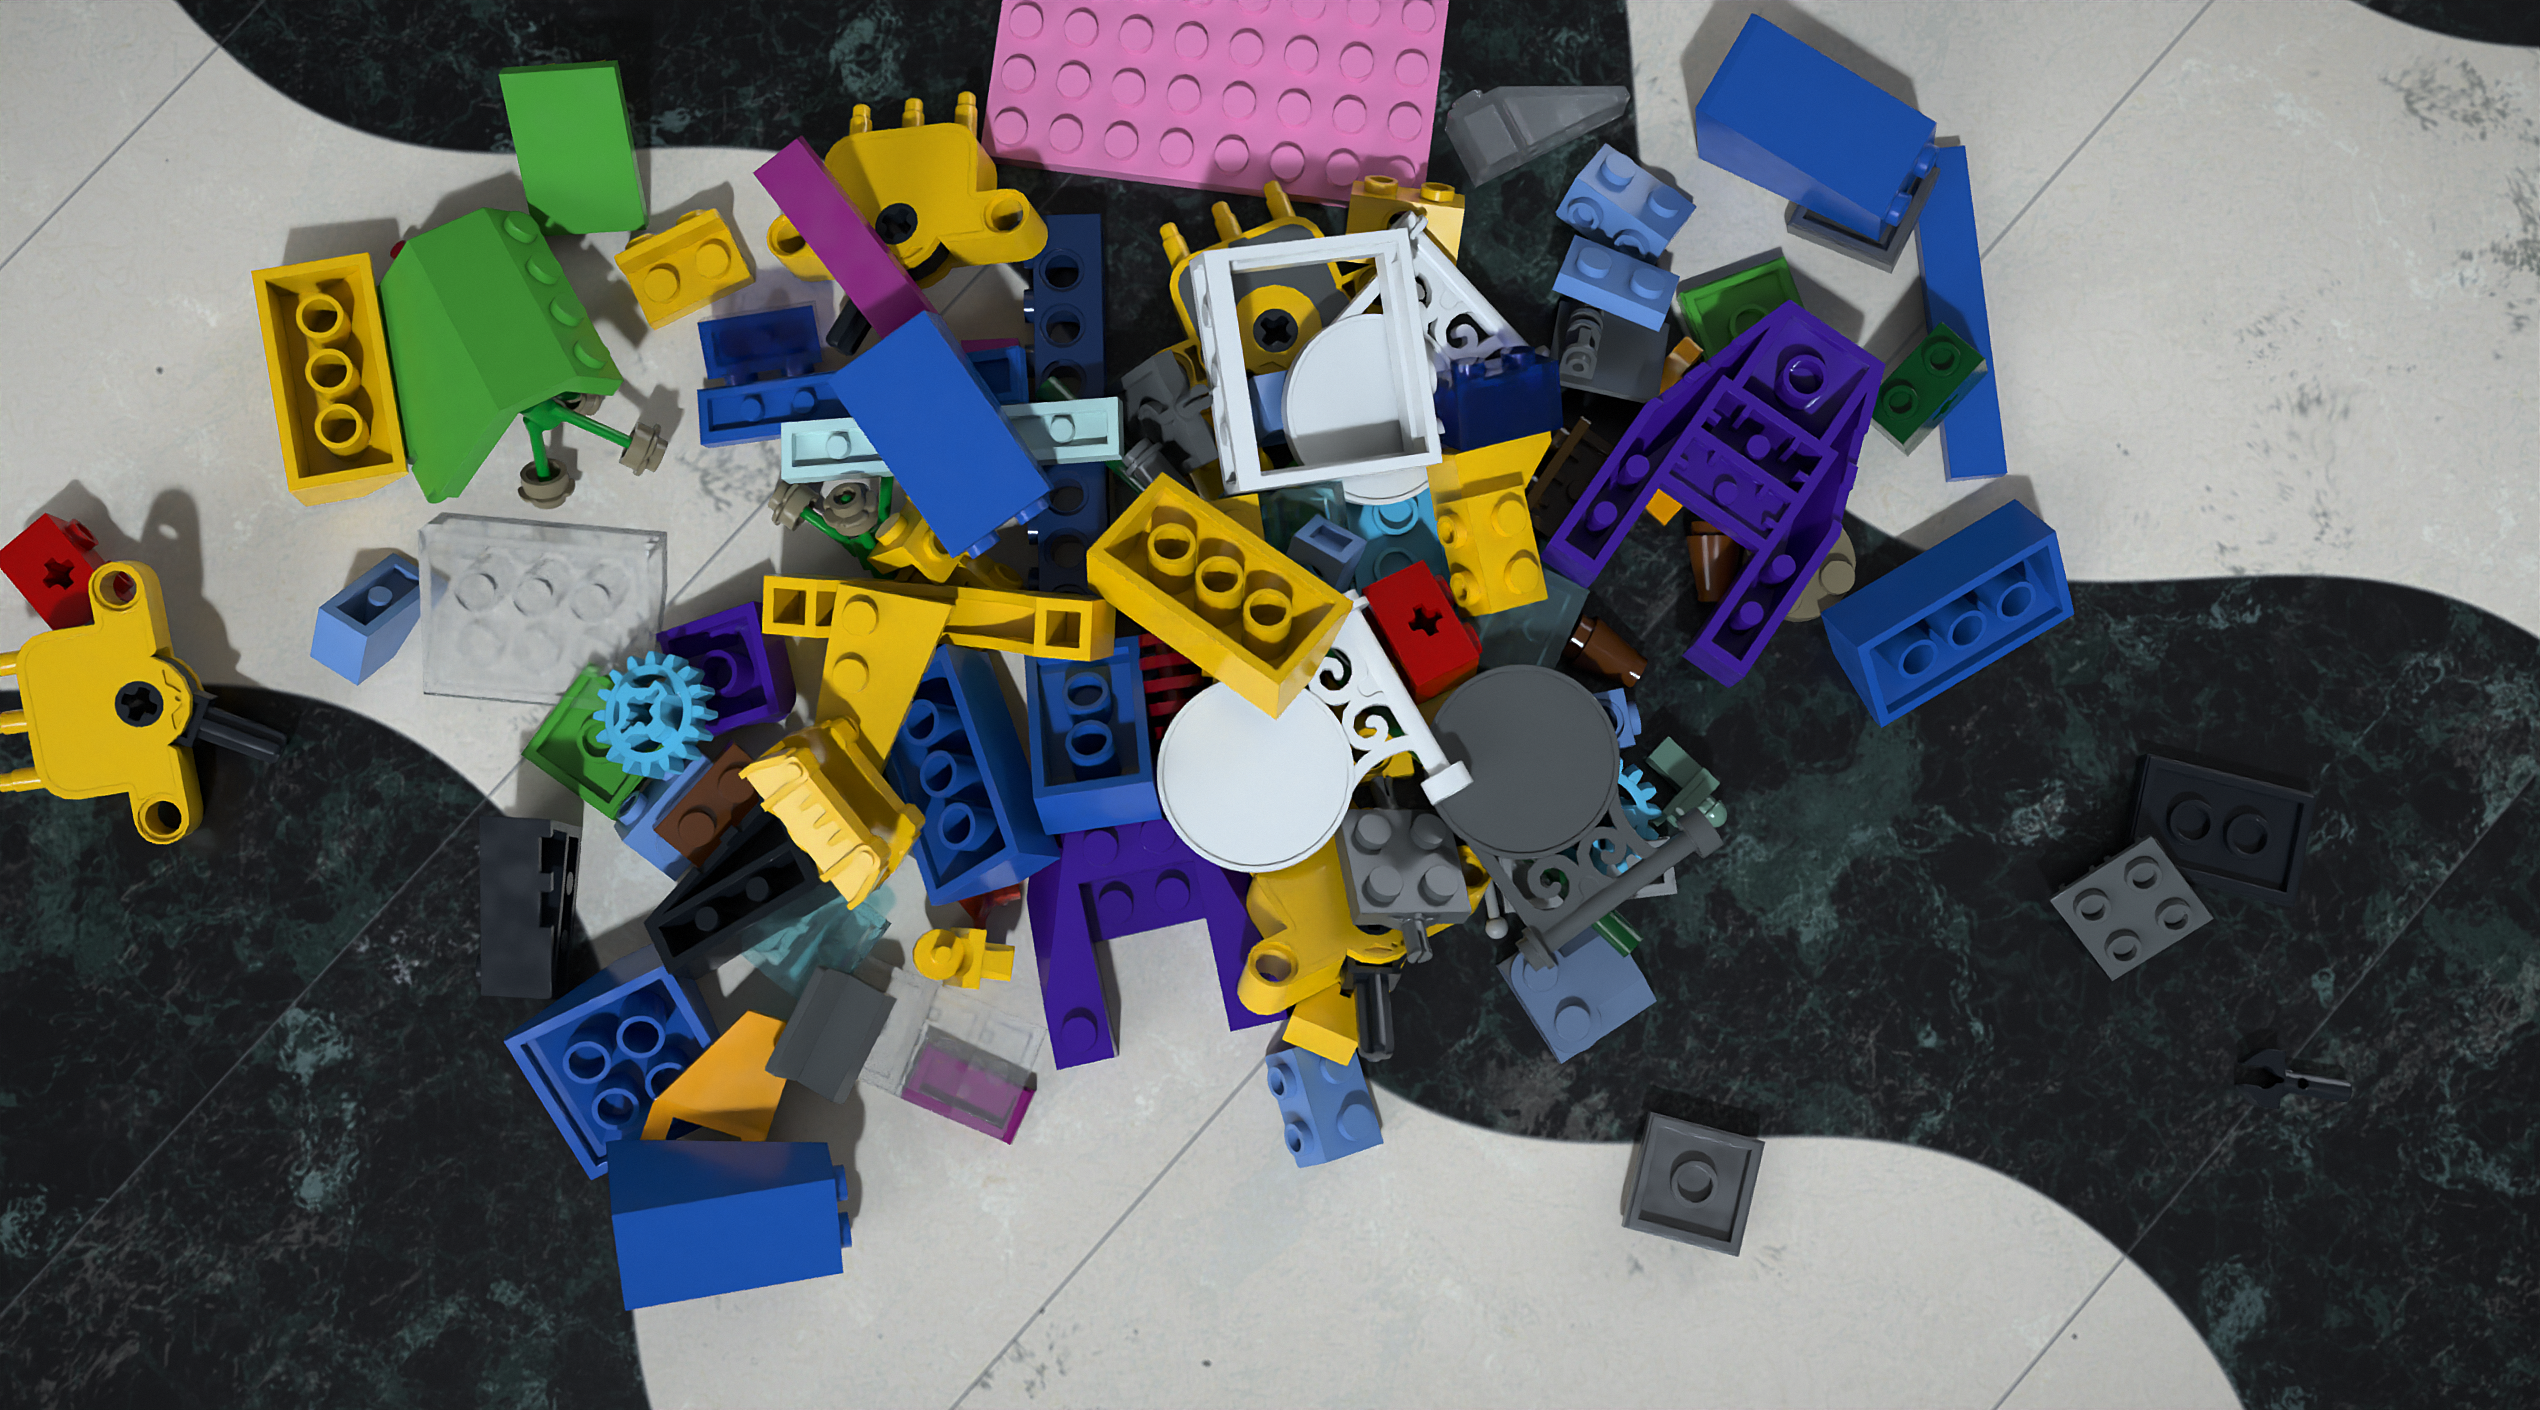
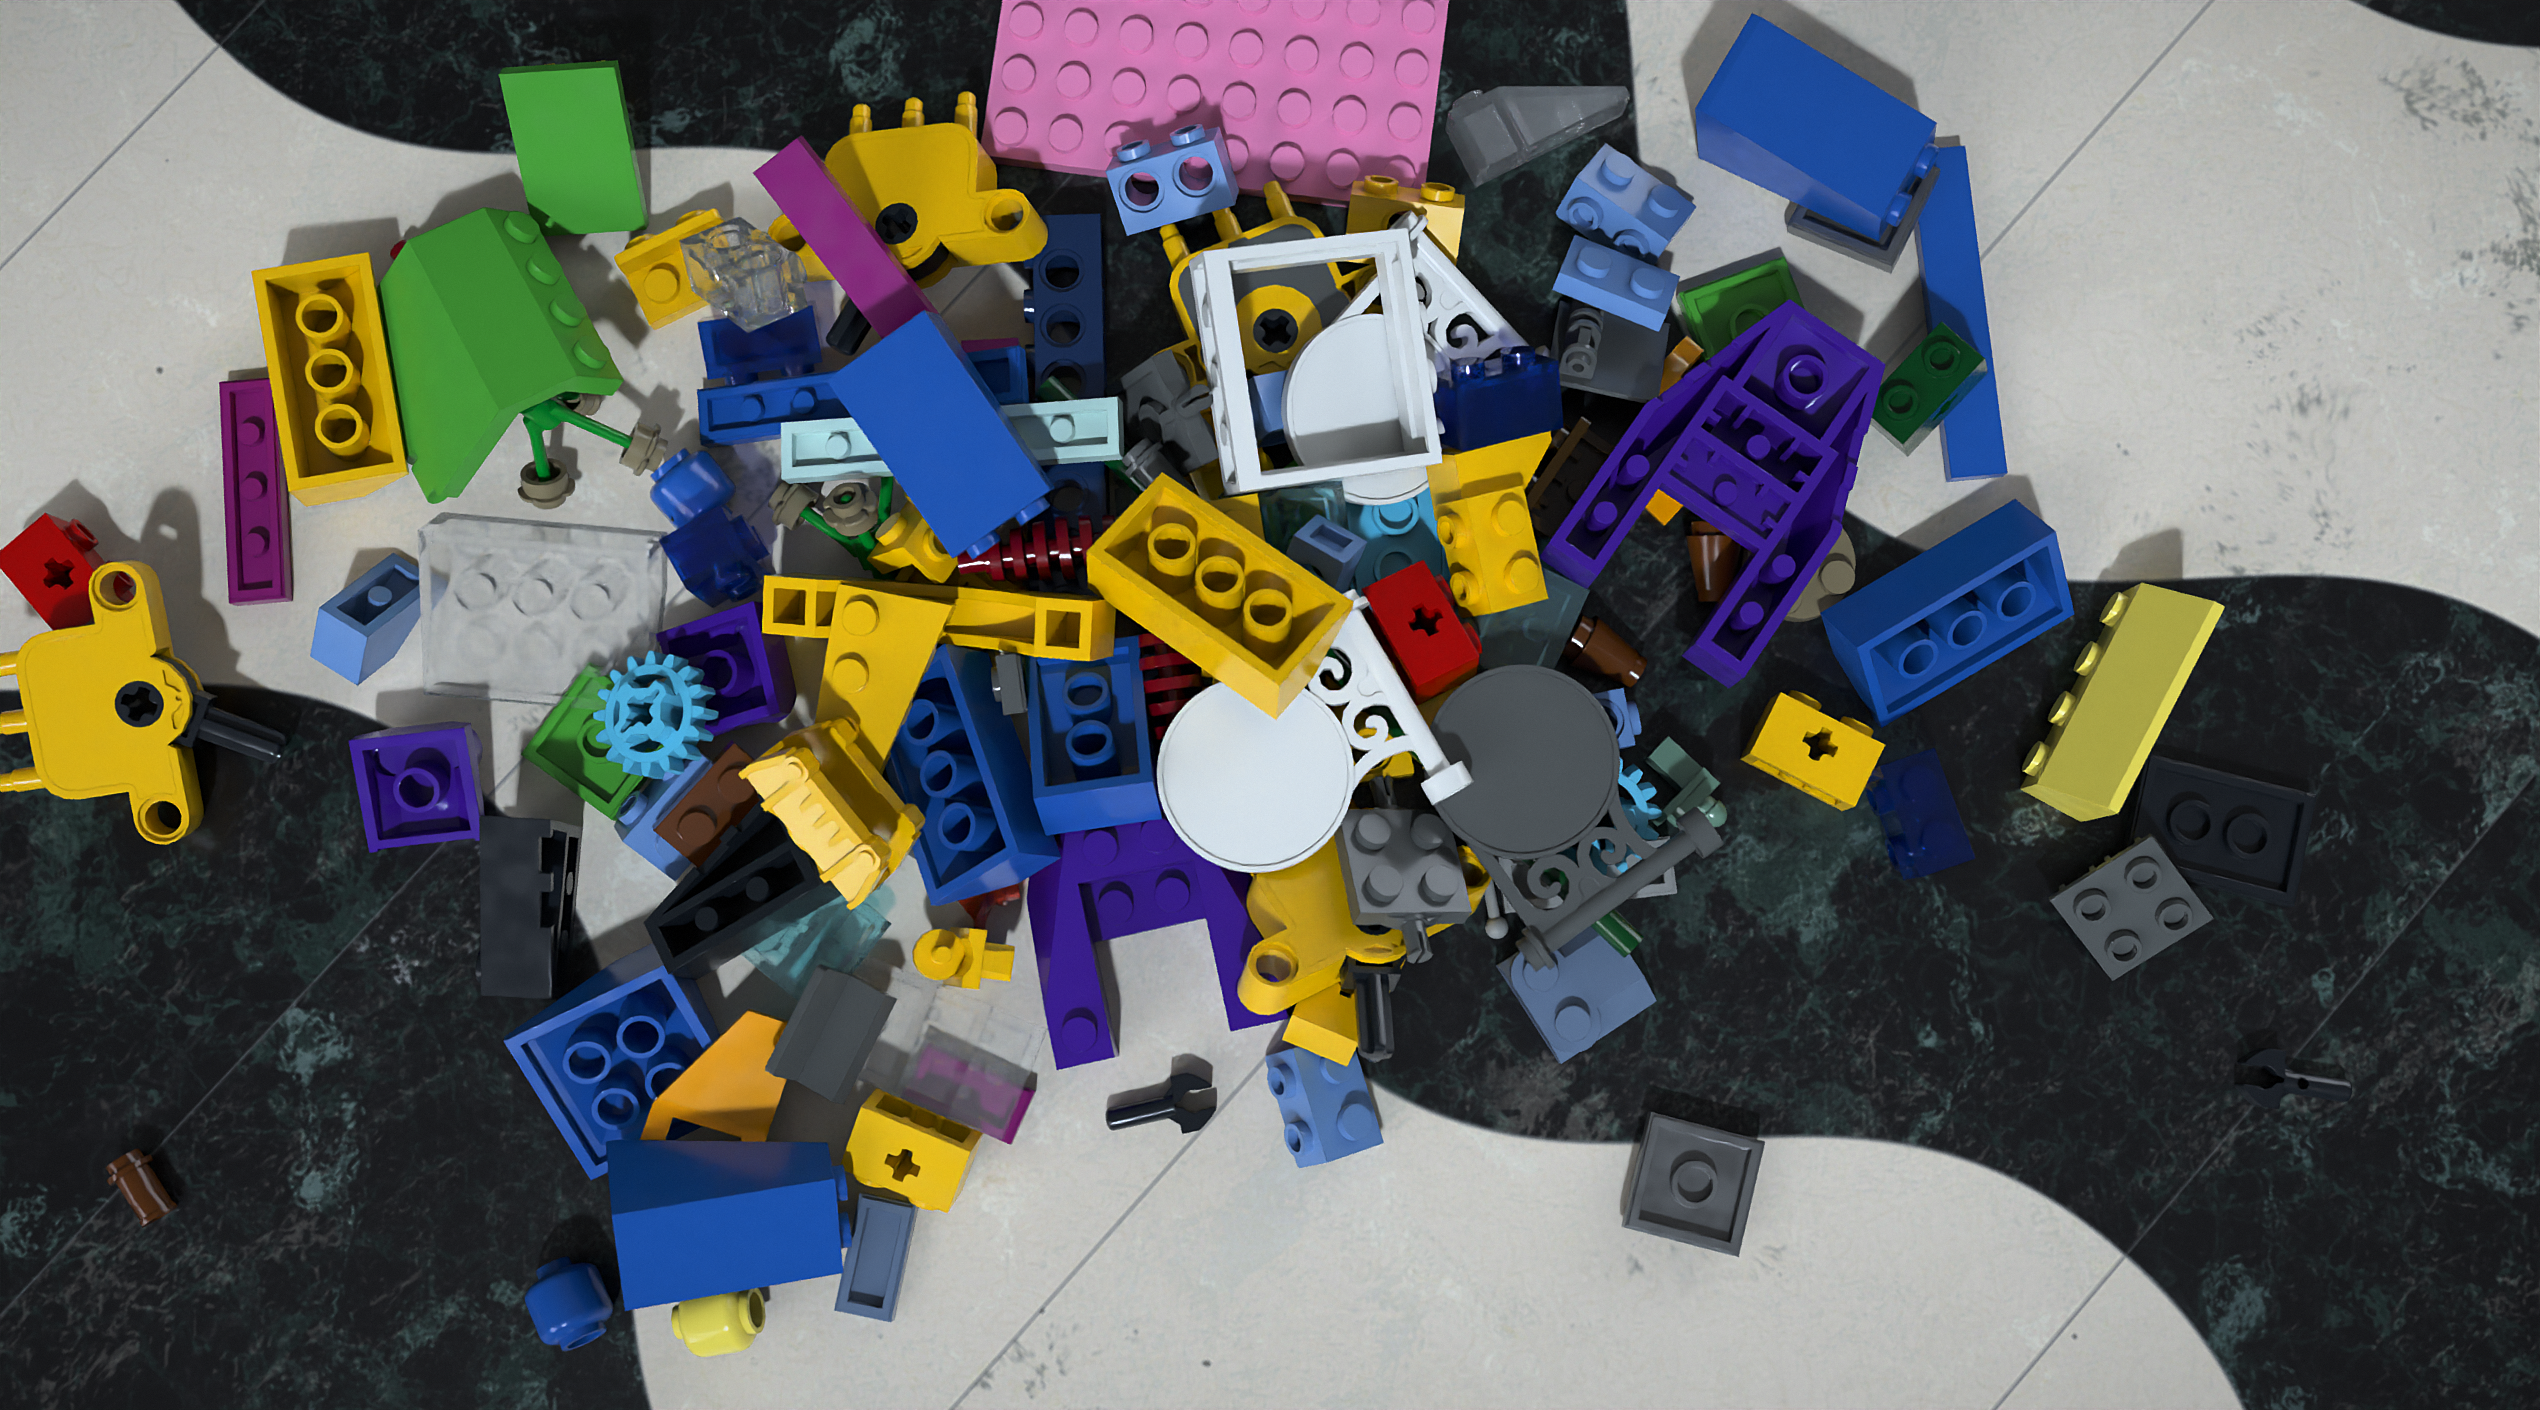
(140, 1186): none -> reddish brown pin
(254, 495): none -> magenta tile
(419, 784): none -> dark purple slope
(568, 1303): none -> blue head
(690, 487): none -> blue head
(718, 557): none -> clear blue brick
(719, 1322): none -> light yellow head
(744, 273): none -> clear brick
(877, 1257): none -> sand blue tile
(892, 1128): none -> yellow brick
(1010, 682): none -> dark grey plate
(1039, 551): none -> dark red piece
(1163, 1107): none -> black bar
(1179, 193): none -> medium blue brick
(1831, 777): none -> yellow brick
(1918, 815): none -> clear blue brick
(2119, 700): none -> light yellow slope

